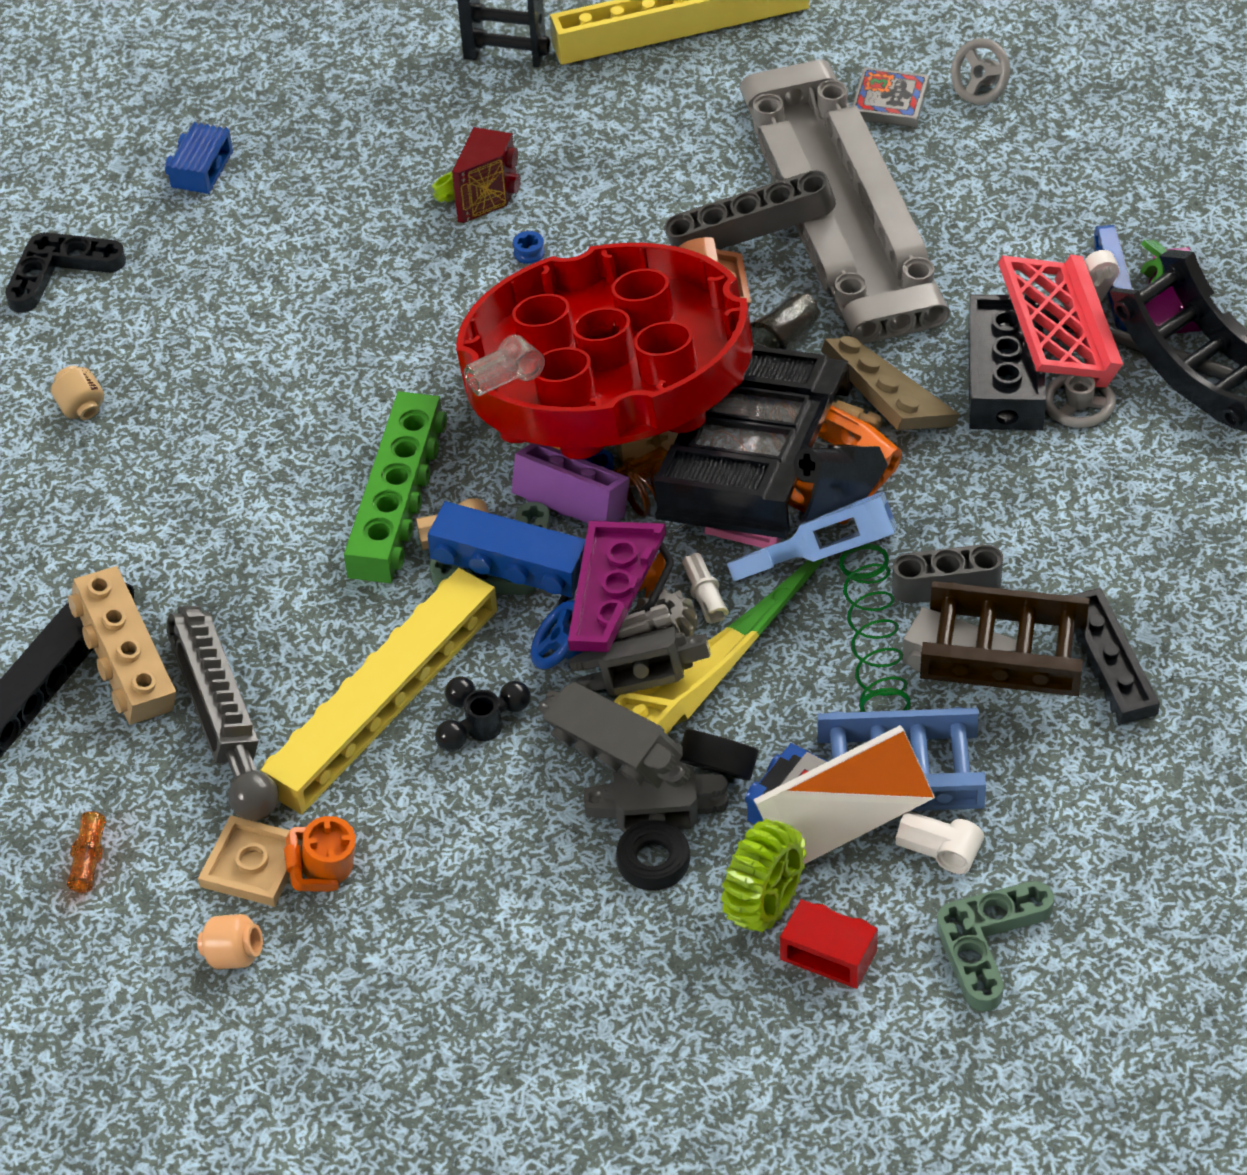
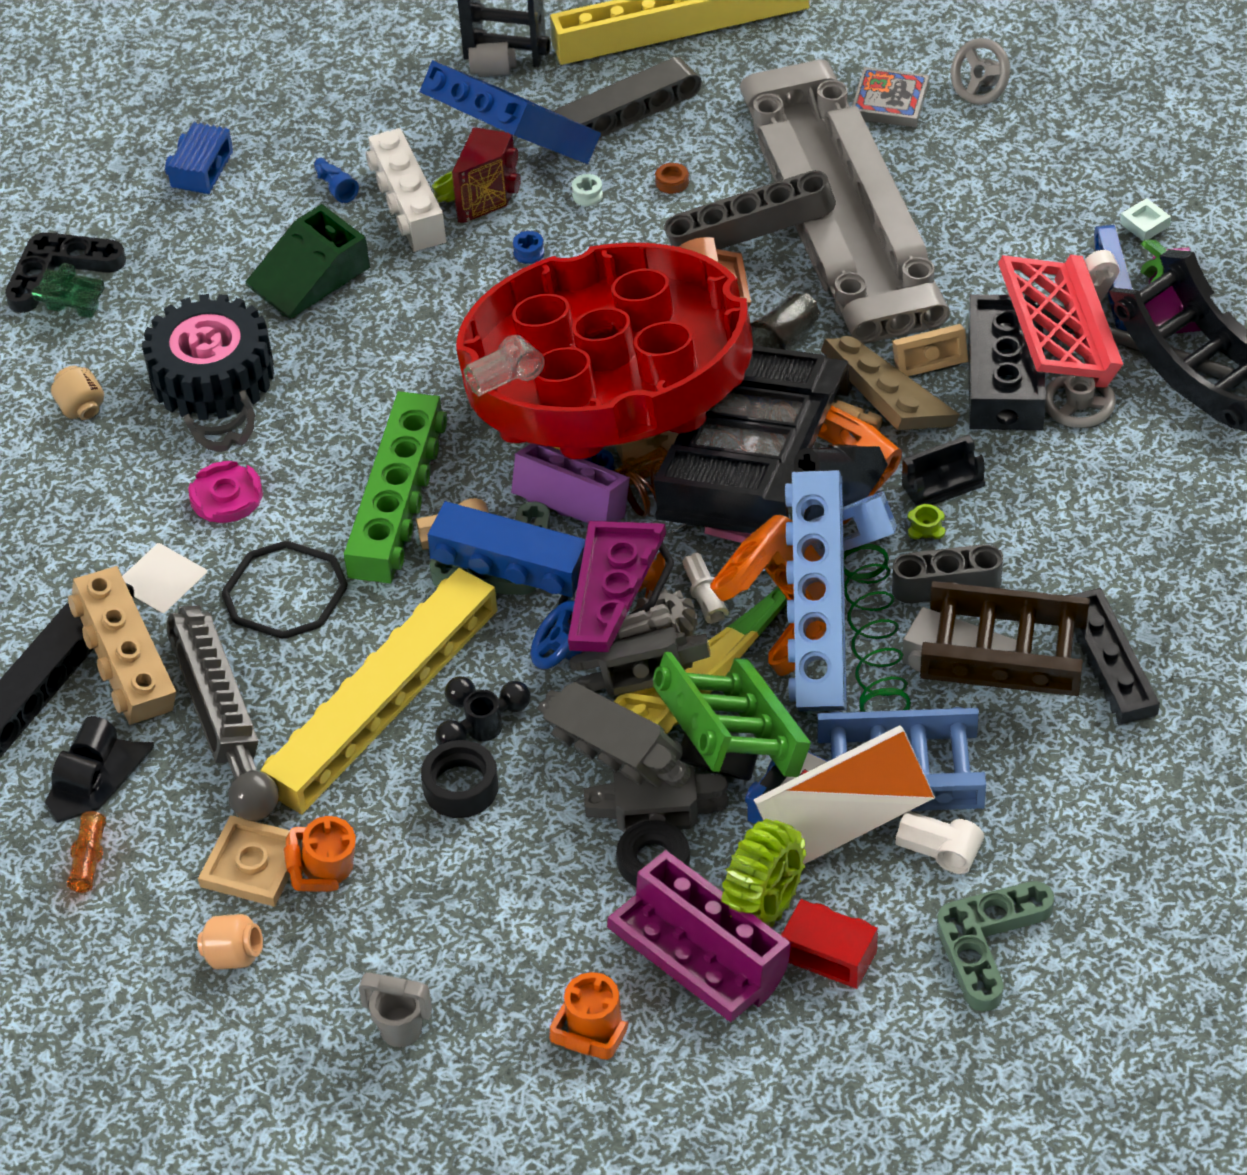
(67, 289): none -> clear green hips
(92, 769): none -> black panel
(162, 577): none -> white sticker
(200, 431): none -> dark grey helmet
(214, 373): none -> black wheel
(222, 501): none -> dark pink tile
(297, 630): none -> black piece
(310, 262): none -> dark green slope
(341, 184): none -> blue piece
(396, 1007): none -> light grey piece
(406, 189): none -> white brick
(459, 754): none -> black tyre
(492, 59): none -> light grey brick
(509, 112): none -> blue window
(583, 182): none -> light aqua bush
(591, 1016): none -> orange piece
(634, 97): none -> dark grey beam
(672, 178): none -> dark orange tile
(692, 938): none -> magenta brick
(748, 696): none -> bright green fence
(768, 551): none -> orange connector
(820, 489): none -> light blue brick
(926, 522): none -> lime plate
(930, 350): none -> tan tile
(943, 472): none -> black hinge
(1145, 220): none -> light aqua plate

